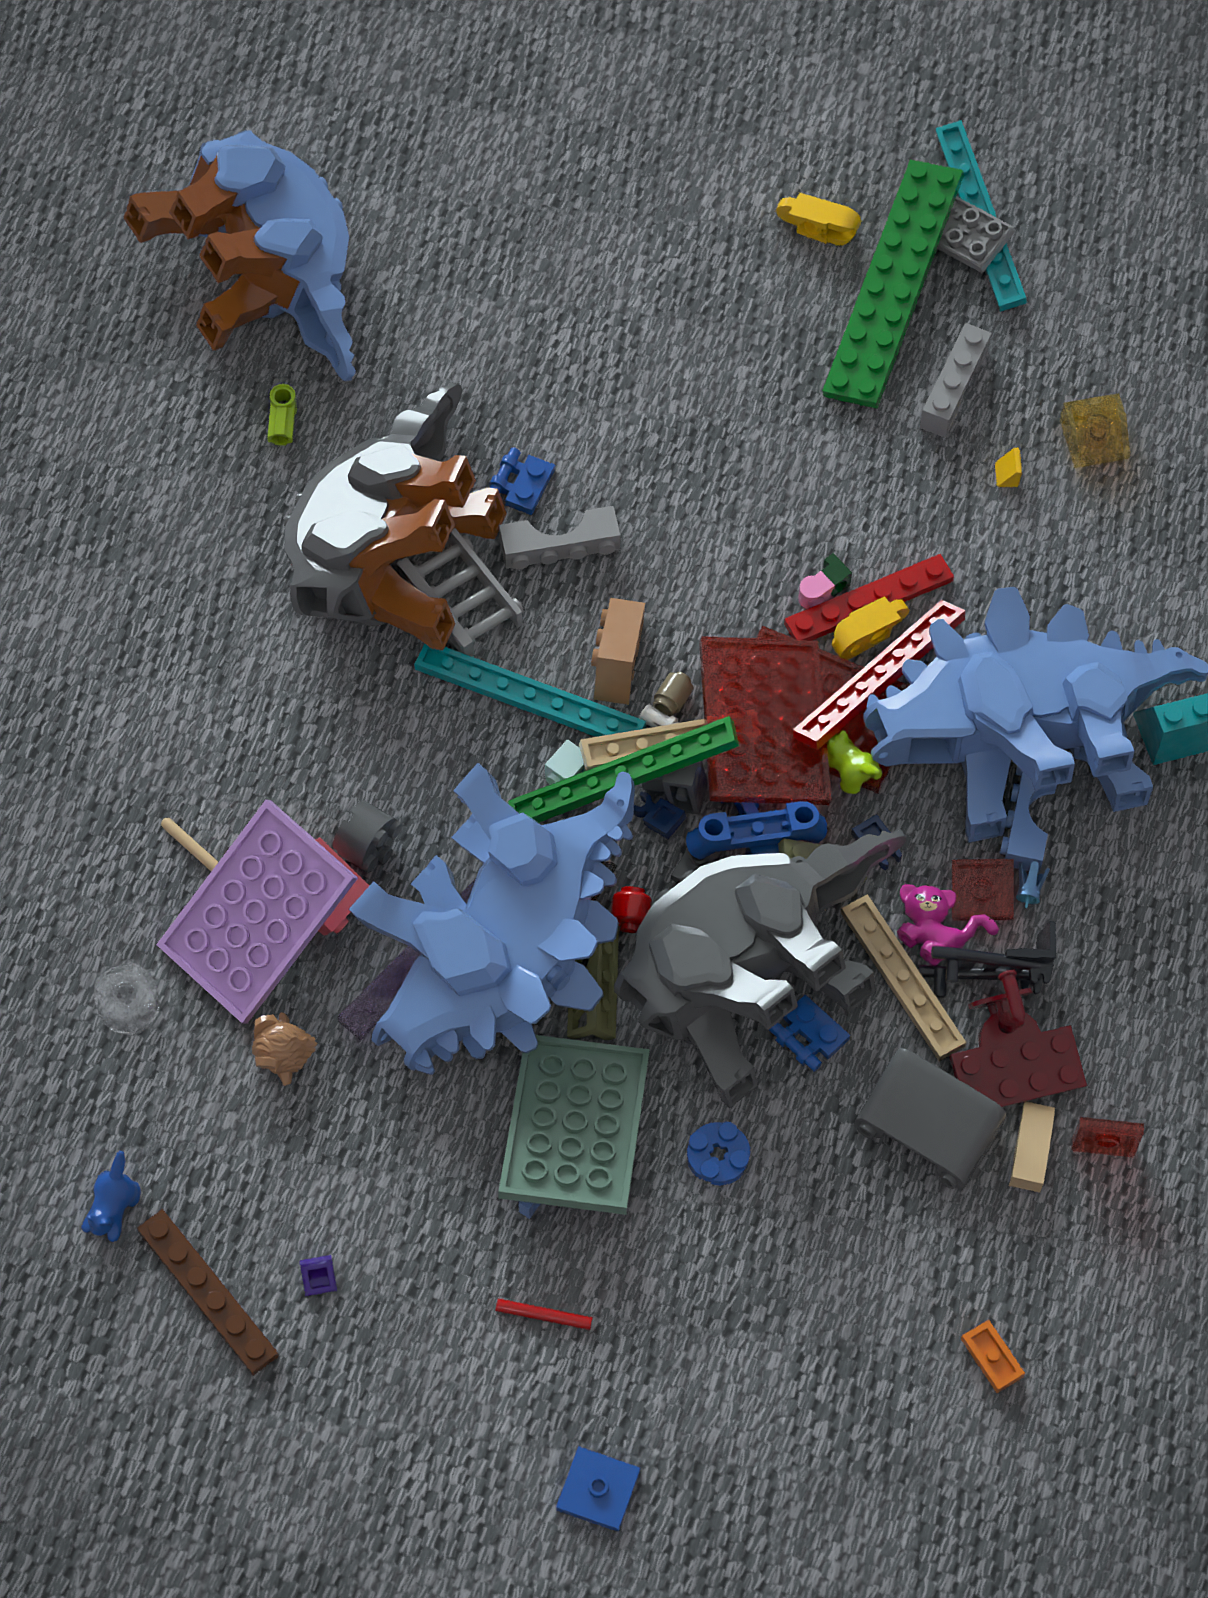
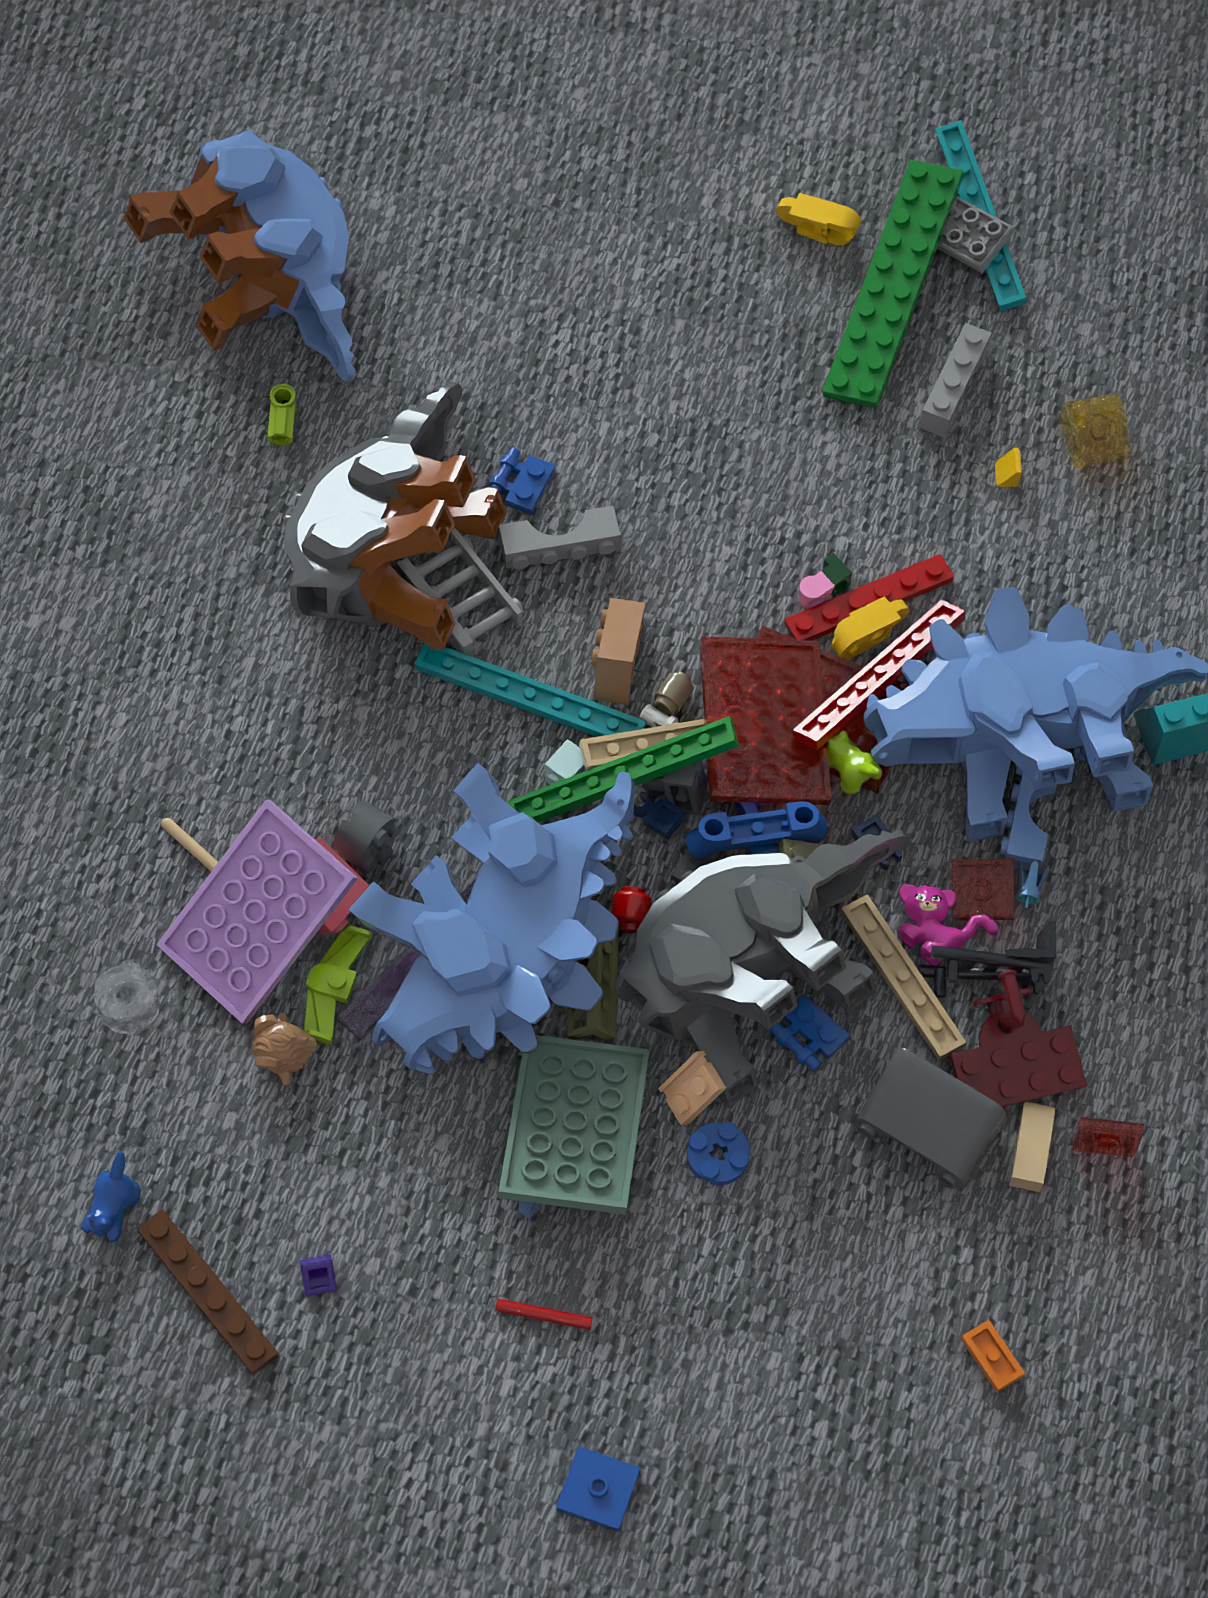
(332, 982): none -> lime plate
(692, 1088): none -> light nougat plate

